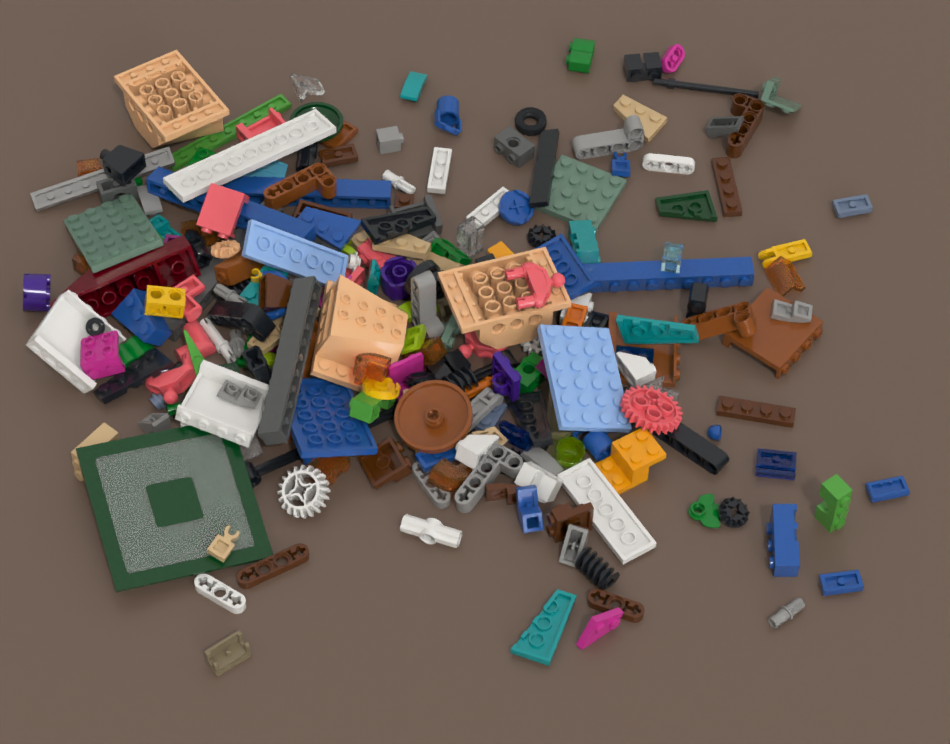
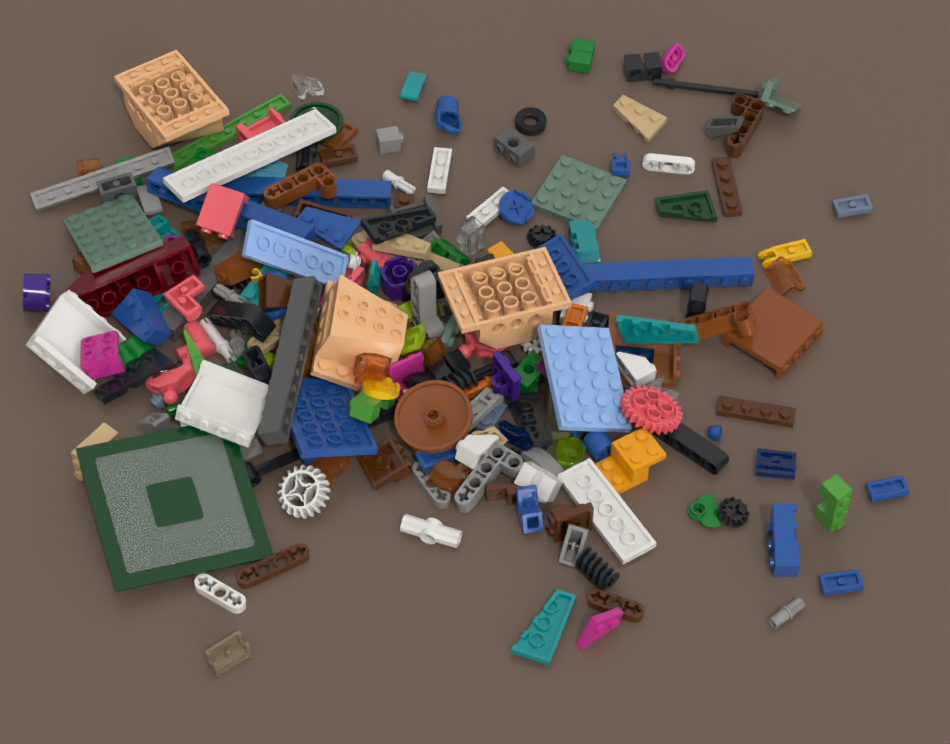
(89, 326): black plate -> none
(122, 163): black torso -> none
(164, 301): yellow brick -> none
(222, 545): tan plate -> none
(225, 249): light nougat gear -> none
(244, 397): light grey slope -> none
(538, 284): coral connector -> none
(544, 168): black tile -> none
(608, 142): light grey beam -> none
(672, 257): clear light blue brick -> none
(796, 312): light grey slope -> none

